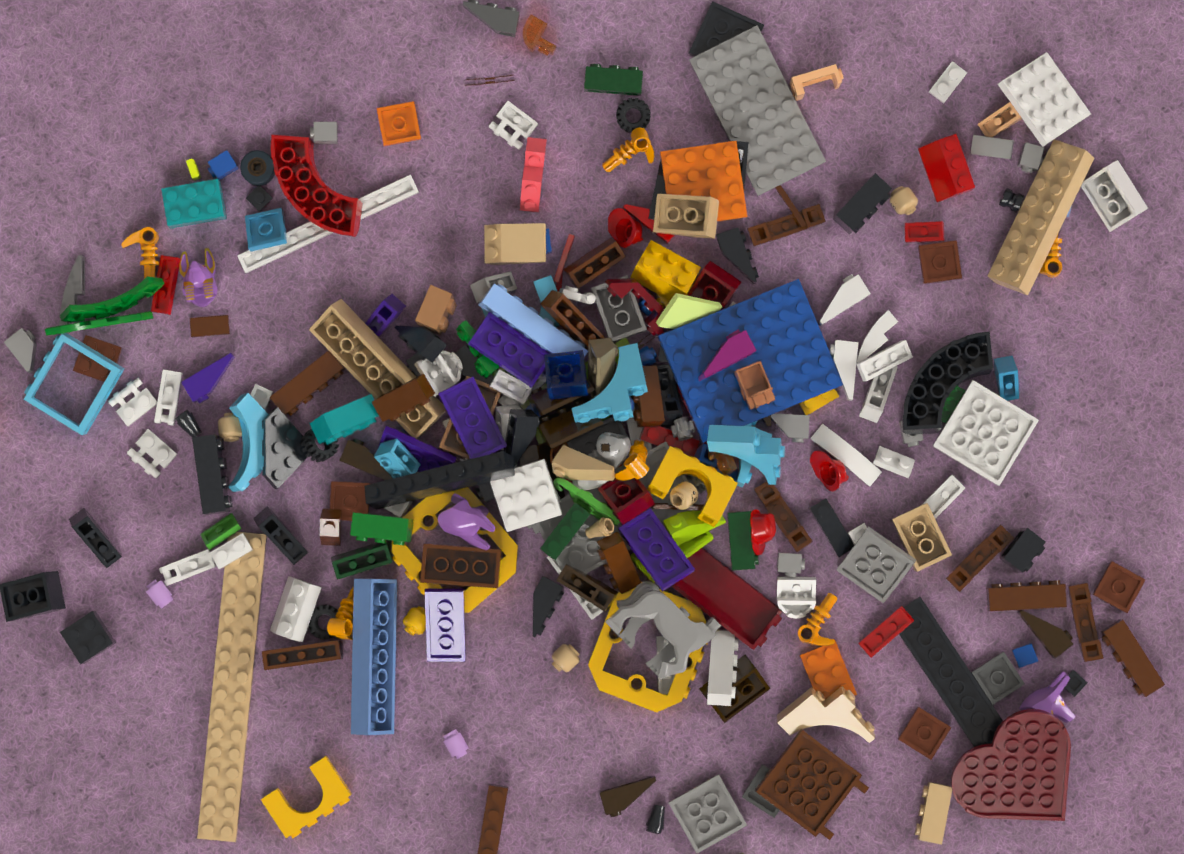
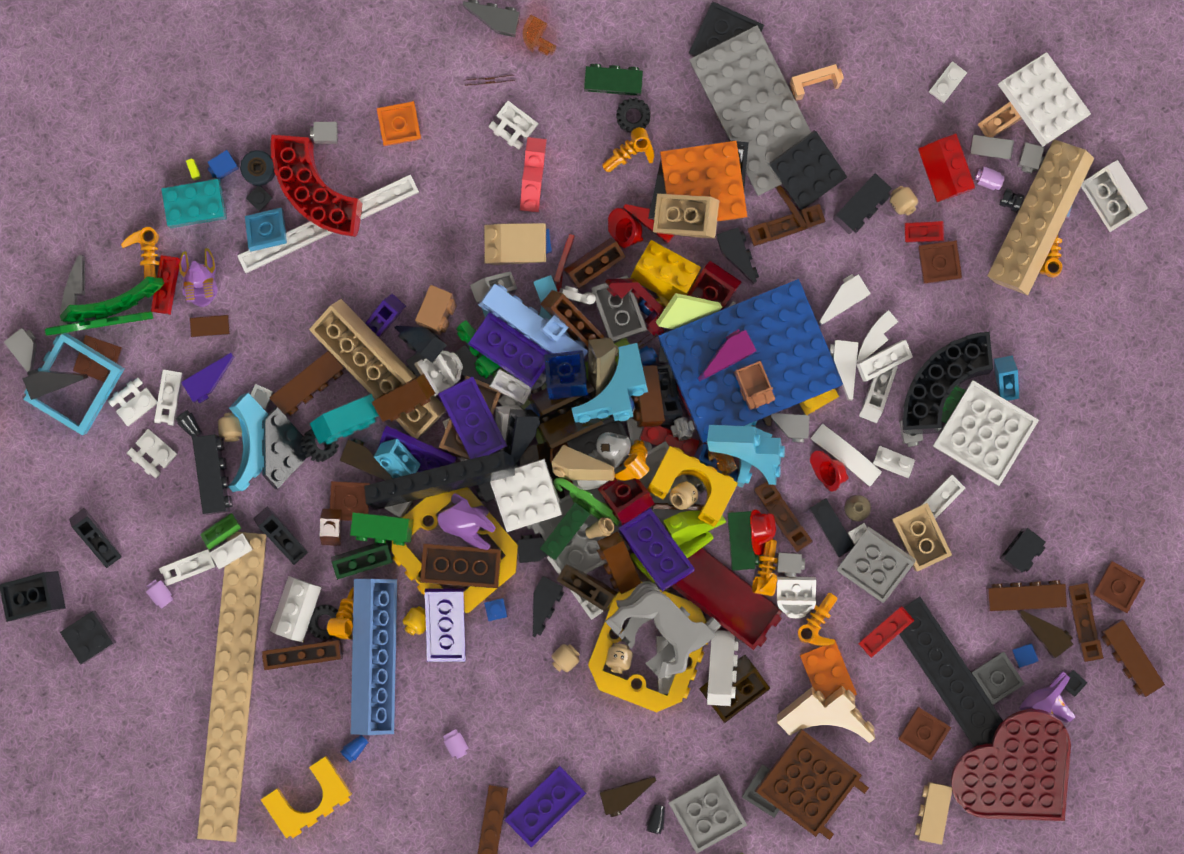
(47, 381): none -> black slope
(354, 748): none -> blue cone
(496, 609): none -> blue brick
(529, 549): none -> black slope
(545, 806): none -> dark purple plate
(554, 328): none -> light blue plate
(619, 658): none -> tan head
(766, 582): none -> light orange piece
(807, 170): none -> black plate
(857, 508): none -> dark tan brick
(979, 557): reddish brown slope -> none
(989, 178): none -> lavender brick

